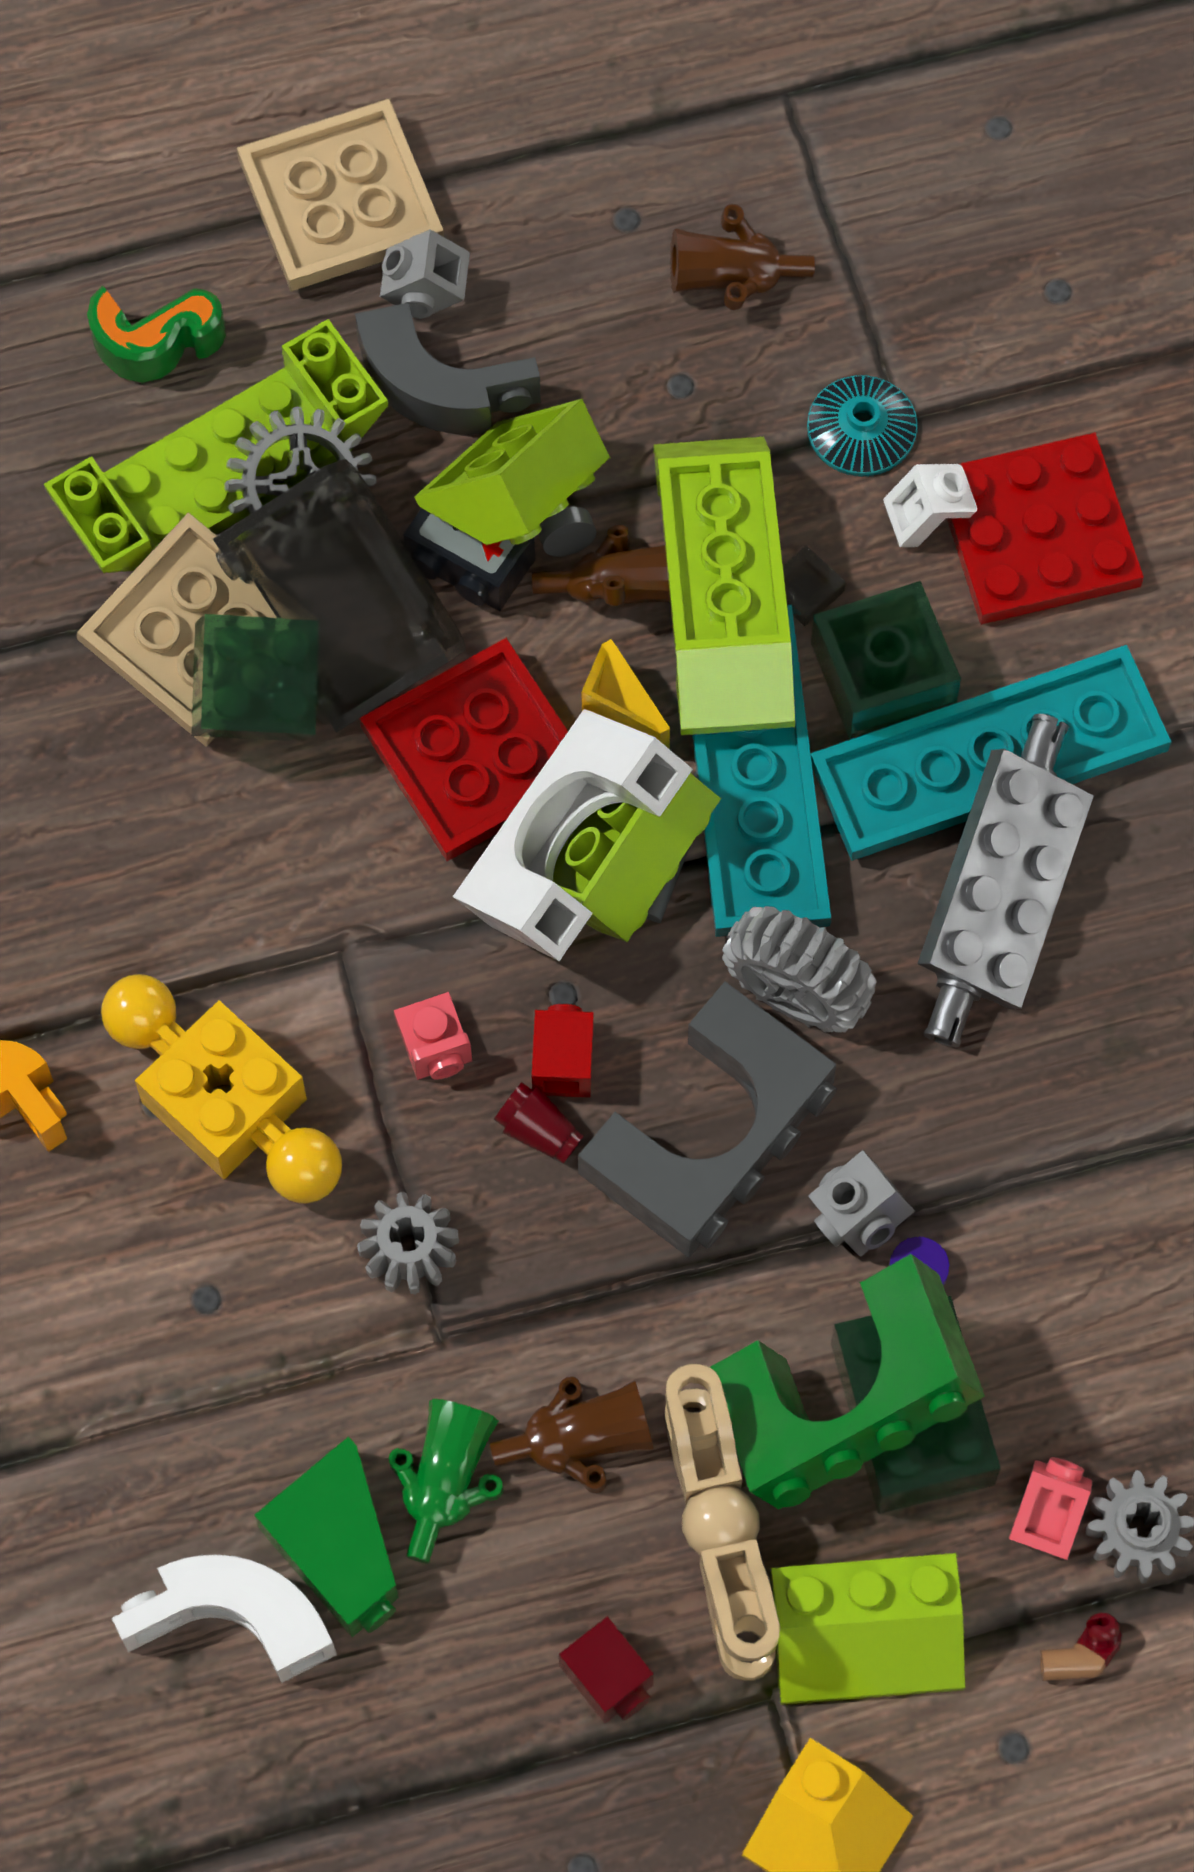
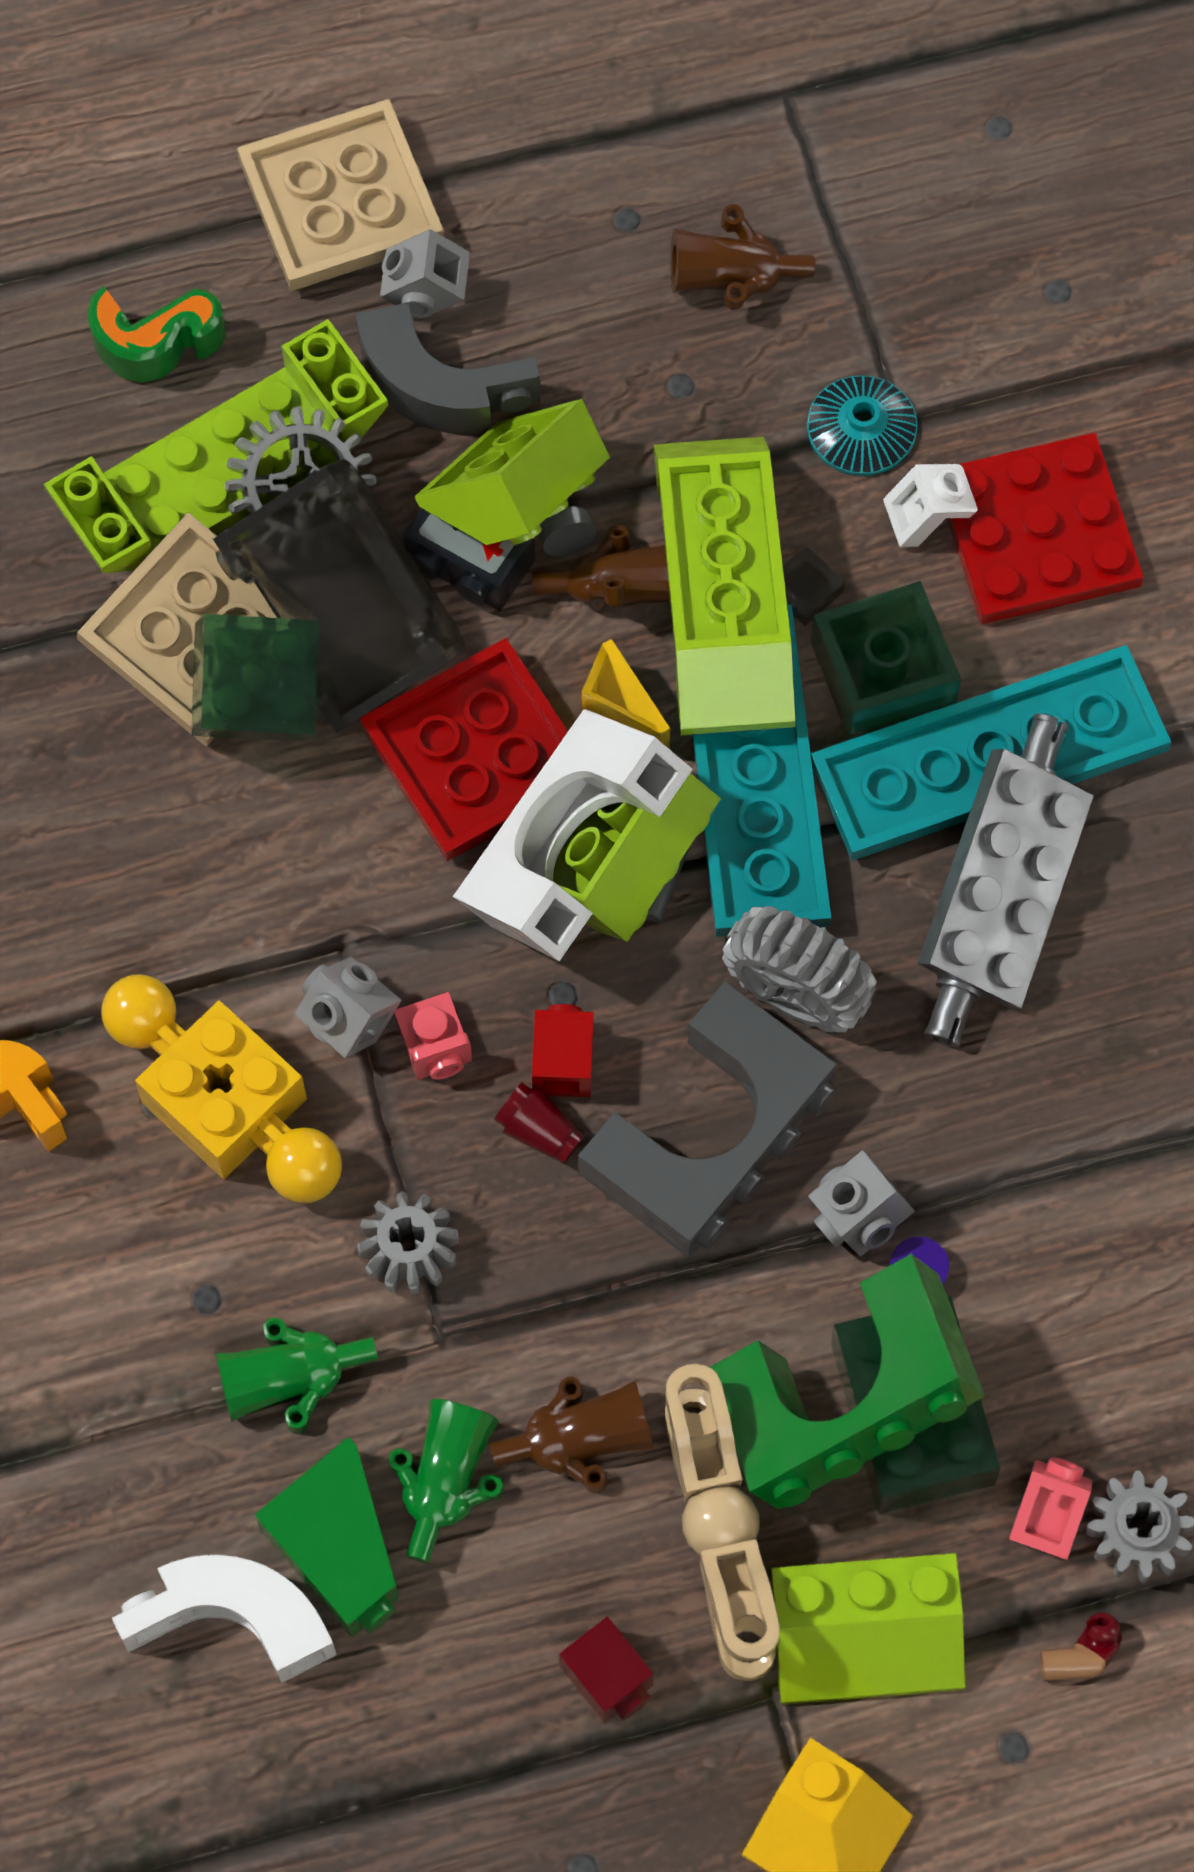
(304, 1366): none -> green piece
(346, 1006): none -> light grey brick

